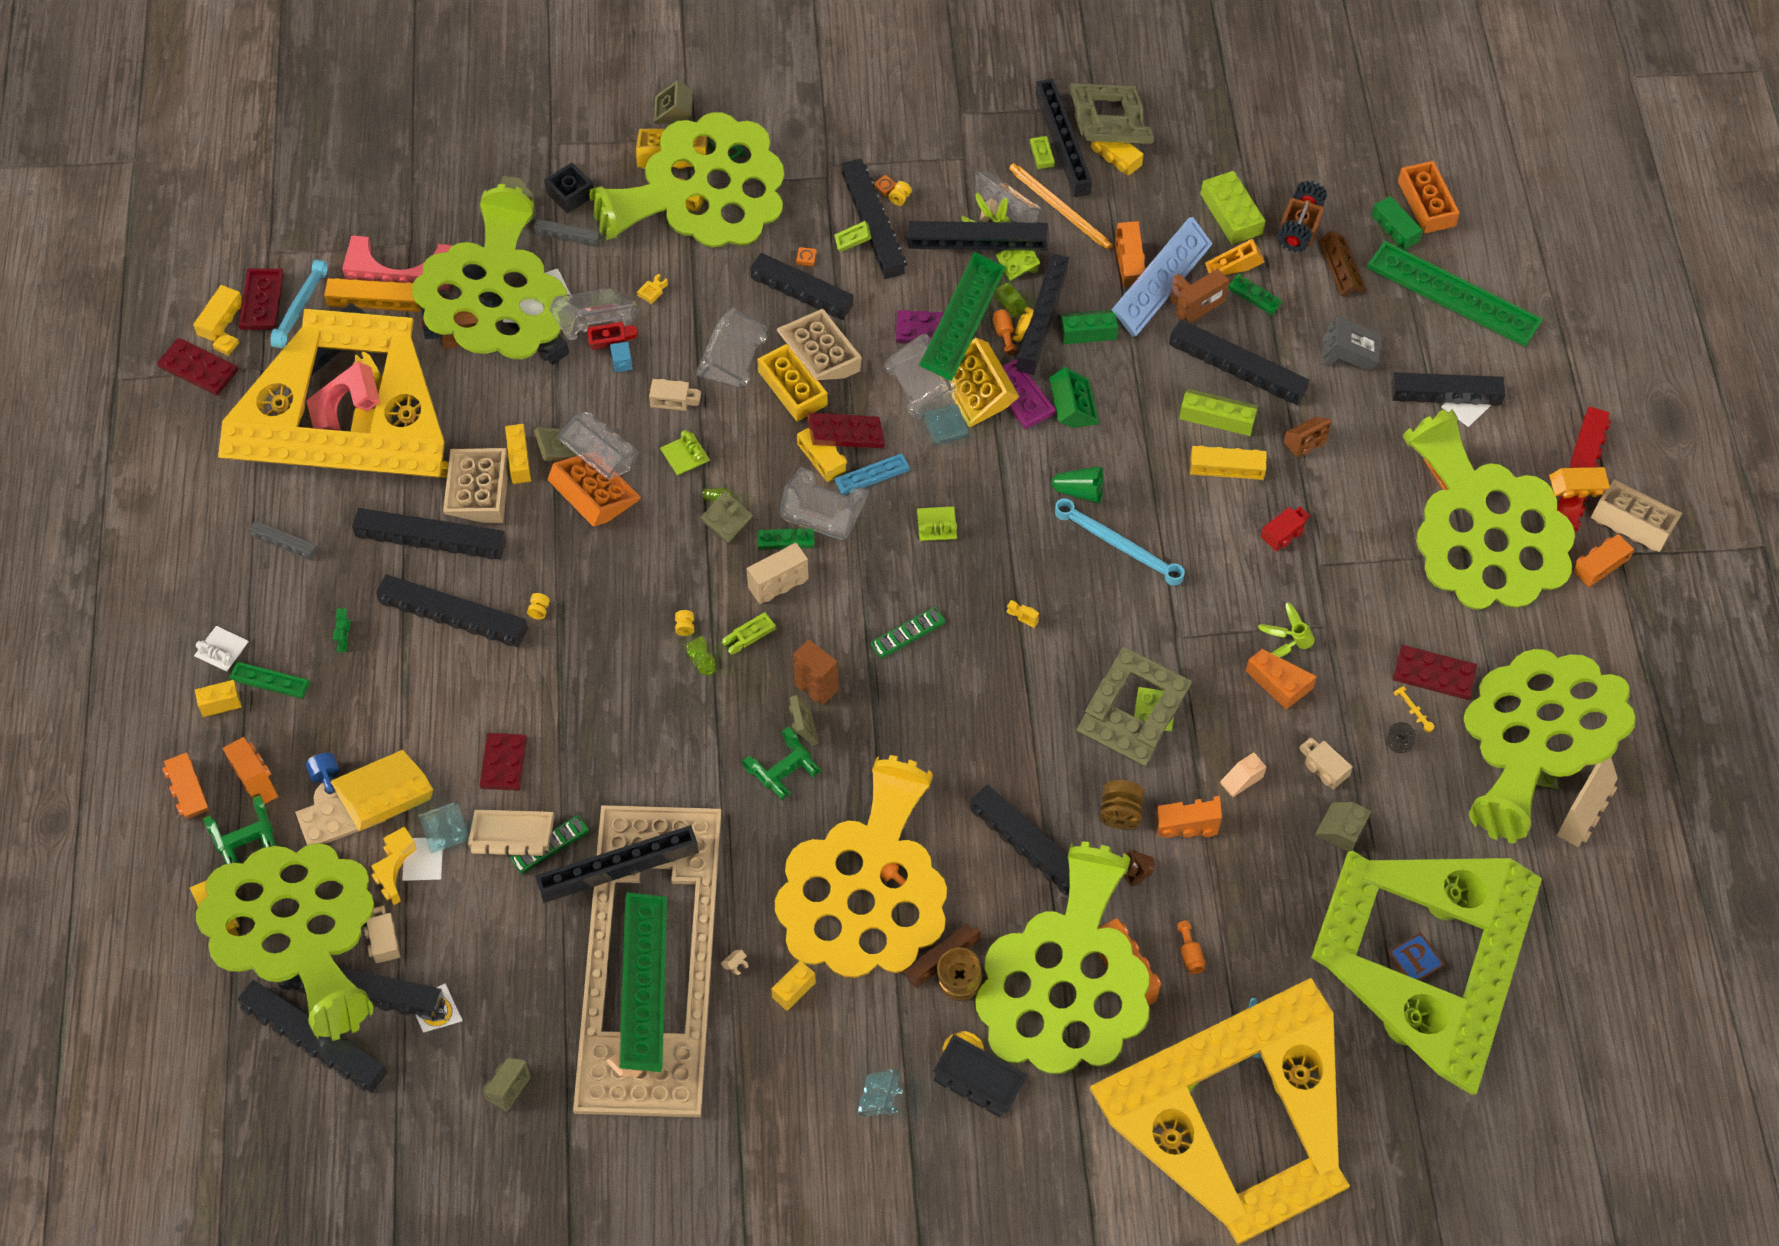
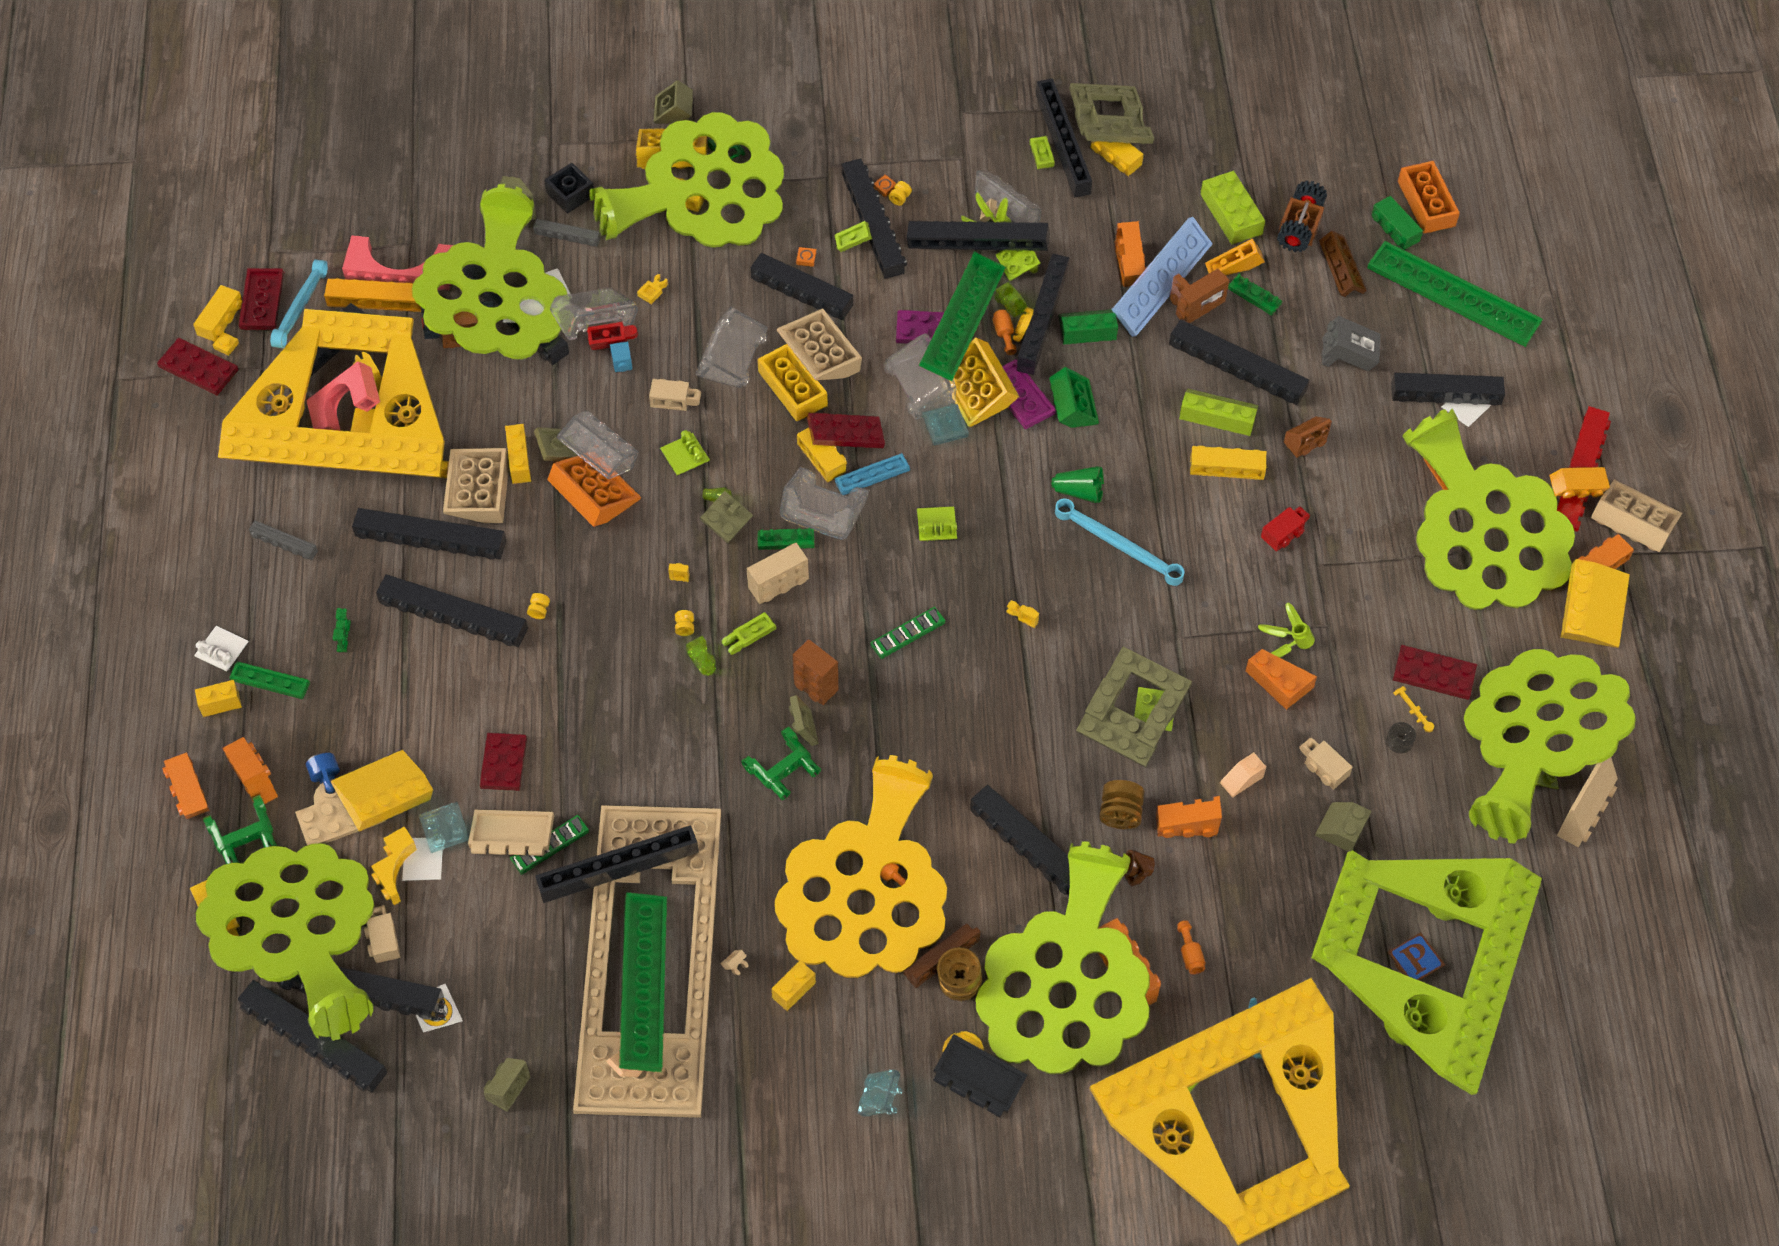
(679, 572): none -> yellow plate
(1065, 210): light orange piece -> none
(1595, 604): none -> yellow slope

